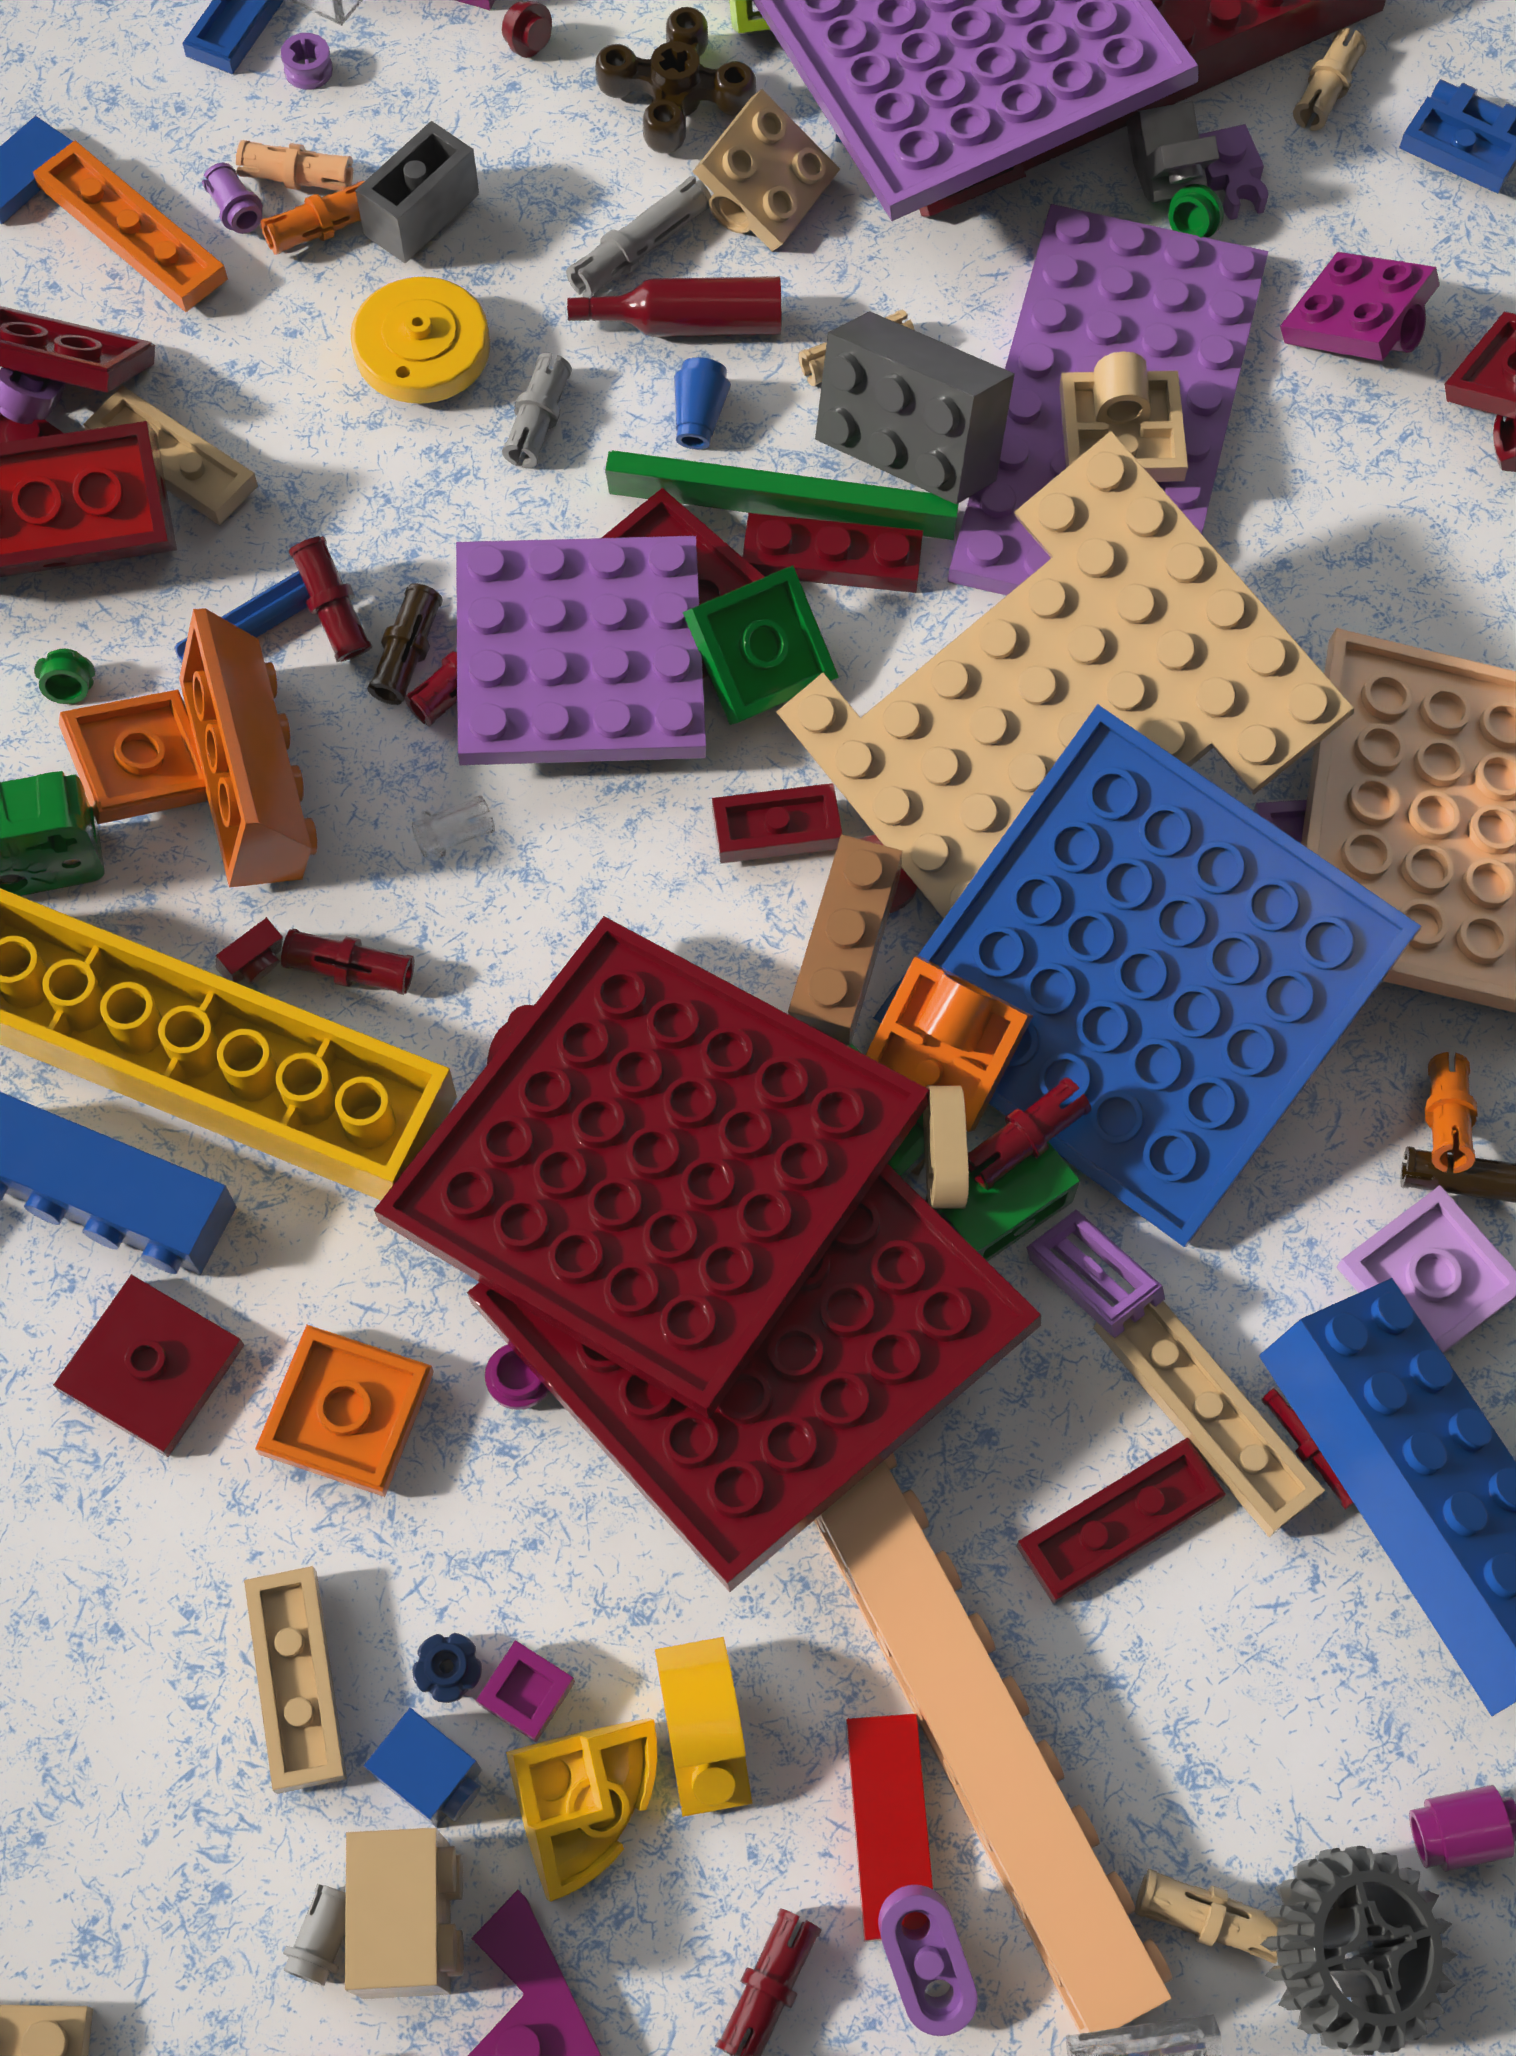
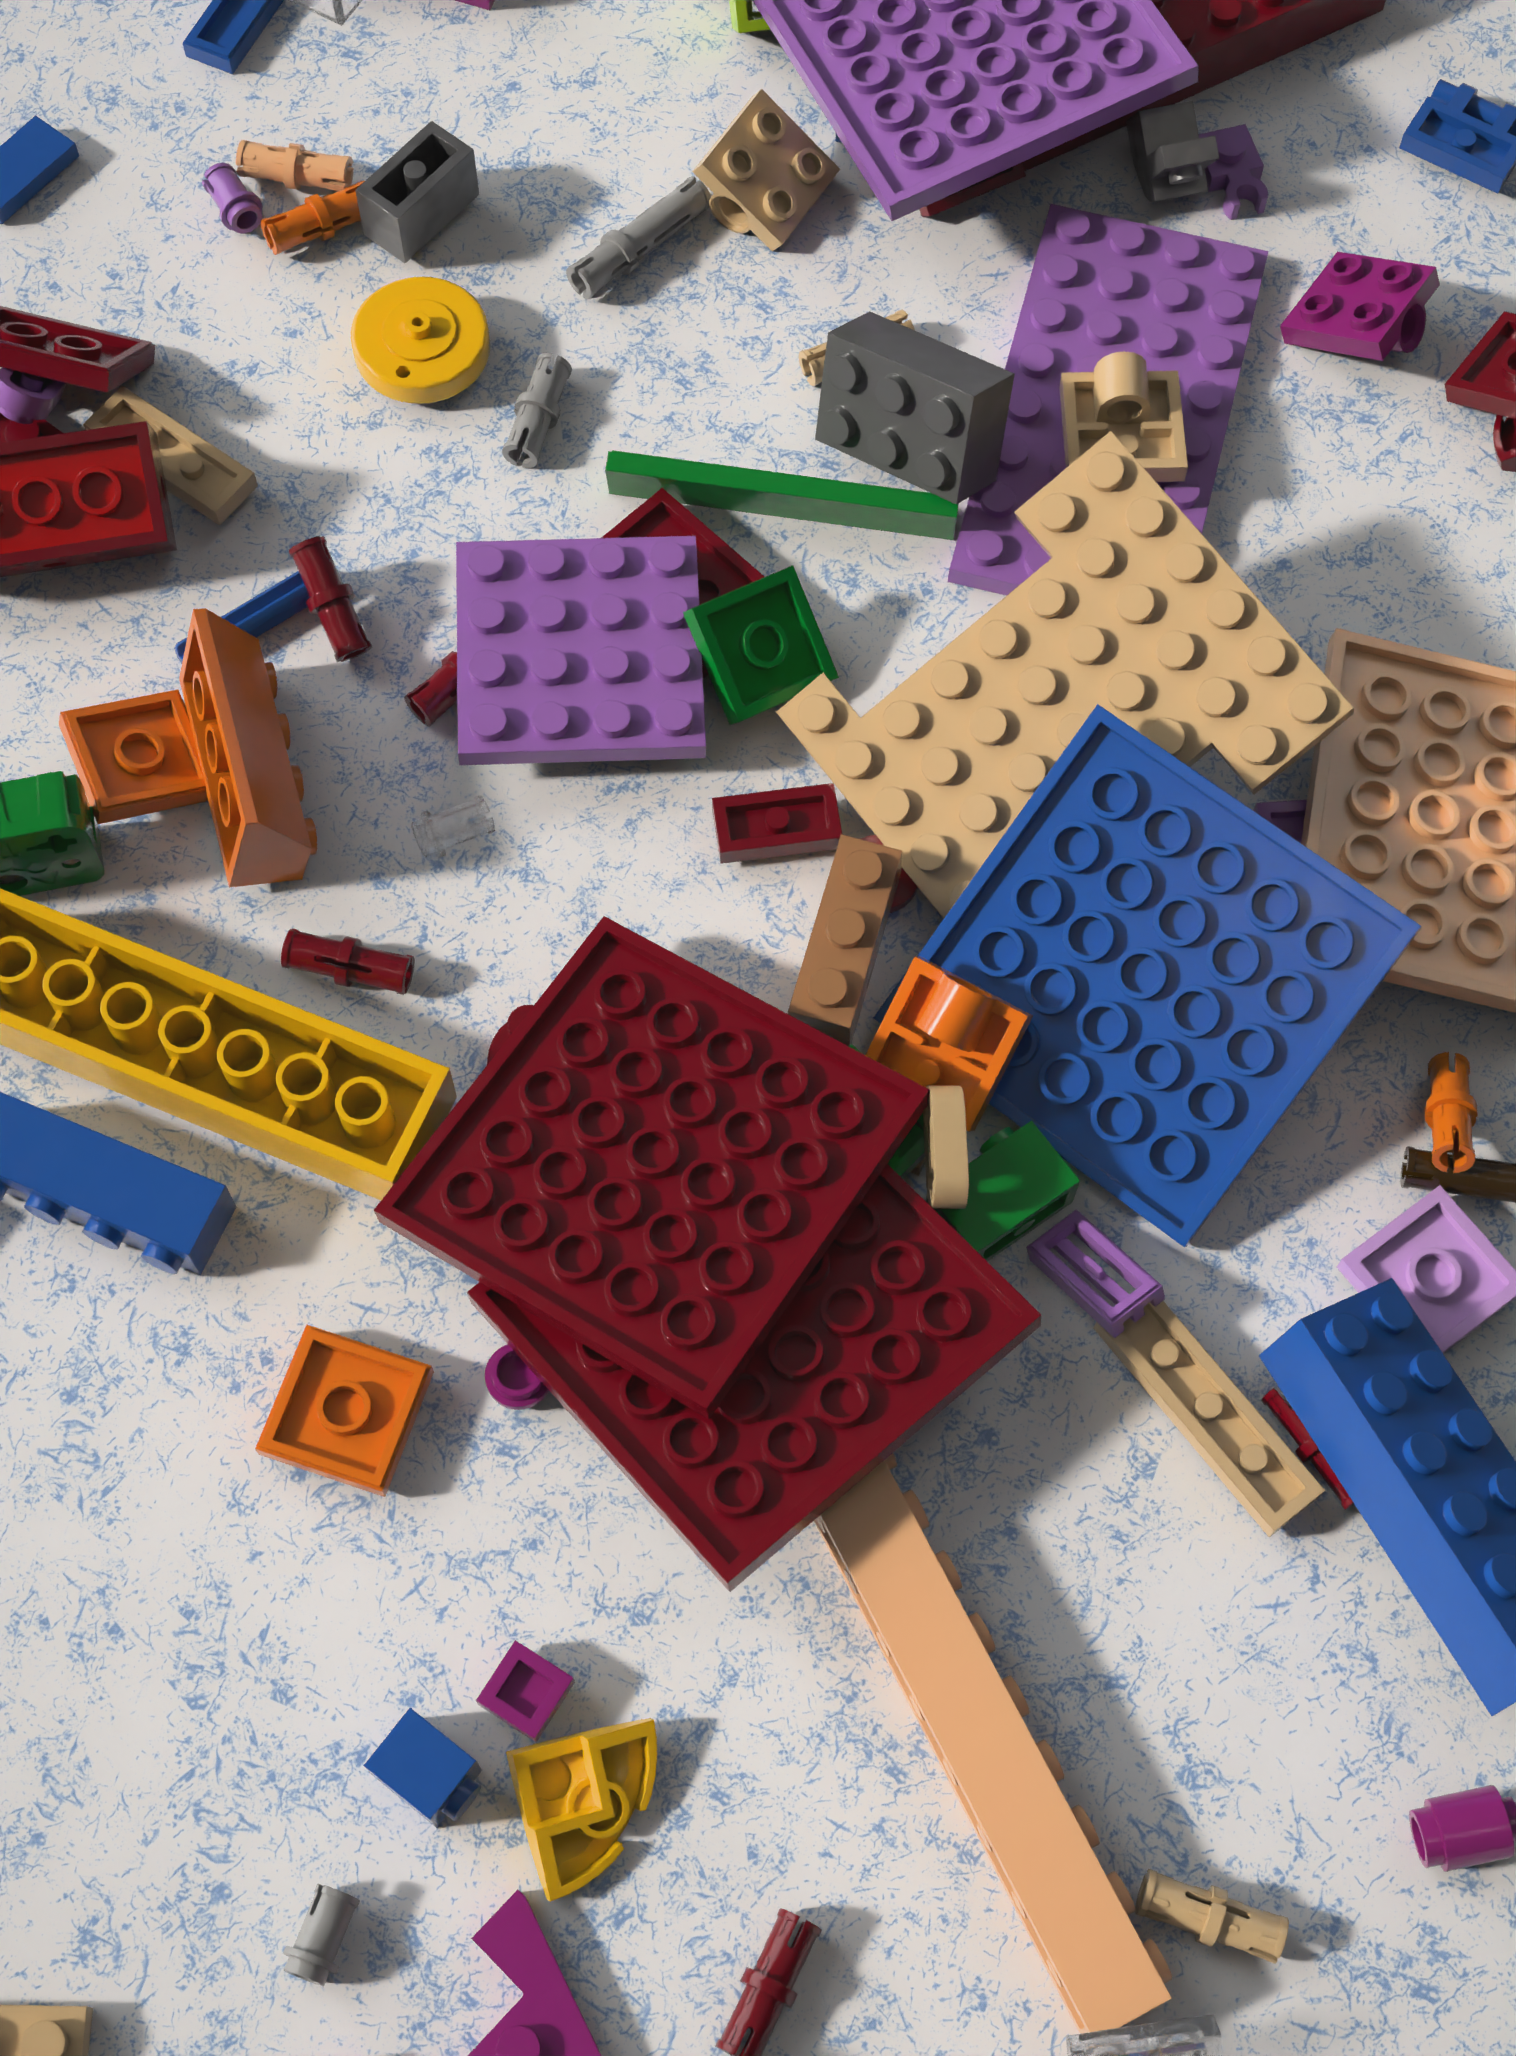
(64, 676): green plate -> none
(130, 226): orange plate -> none
(149, 1365): dark red plate -> none
(251, 954): dark red plate -> none
(295, 1680): tan plate -> none
(309, 74): medium lavender bush -> none
(400, 1913): tan brick -> none
(405, 644): dark brown pin -> none
(452, 1685): dark blue plate -> none
(527, 27): dark red plate -> none
(674, 79): dark brown gear -> none
(691, 307): dark red piece -> none
(699, 399): blue cone -> none
(703, 1726): yellow brick -> none
(835, 551): dark red plate -> none
(888, 1813): red tile -> none
(927, 1956): medium lavender plate -> none
(1027, 1133): dark red pin -> none
(1120, 1520): dark red tile -> none
(1196, 211): green plate -> none
(1330, 79): tan pin -> none
(1392, 1983): dark grey gear -> none

